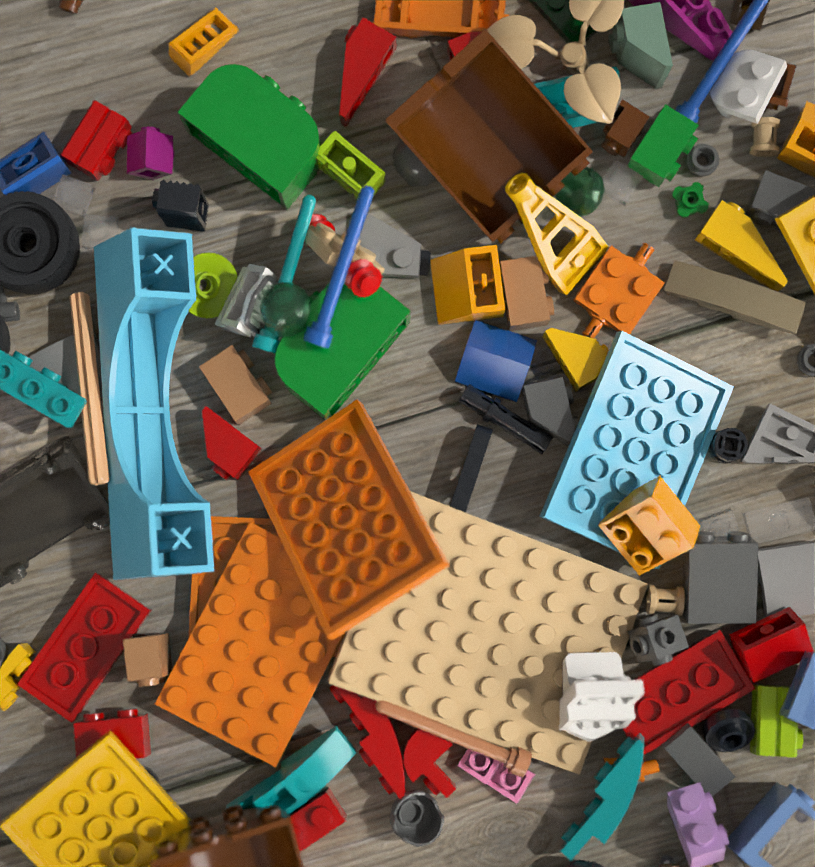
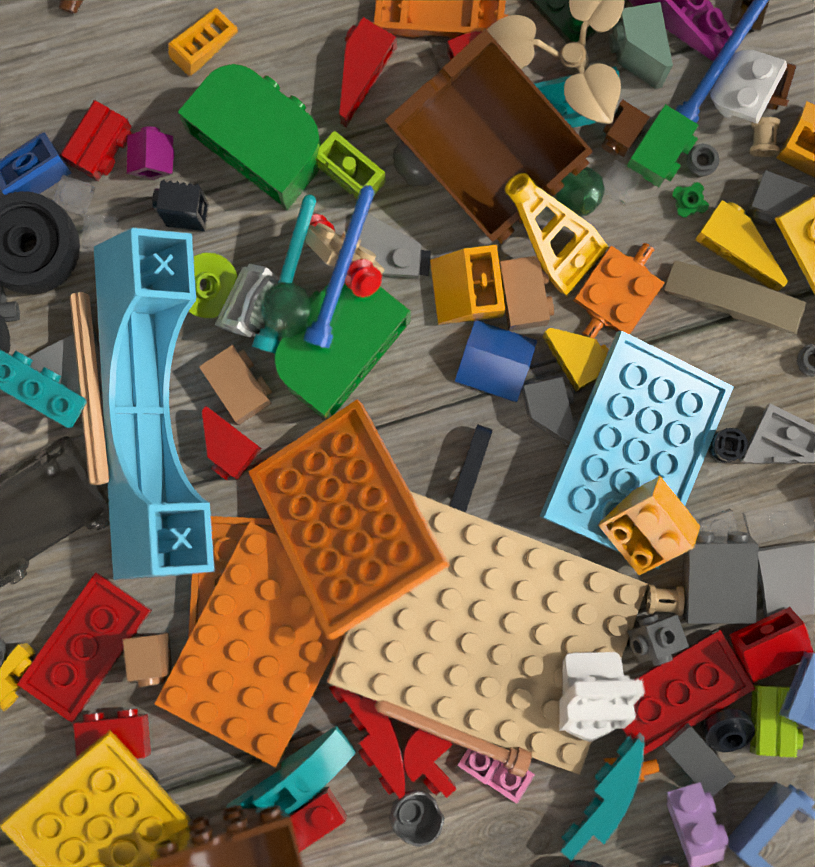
(493, 411): black pin -> none

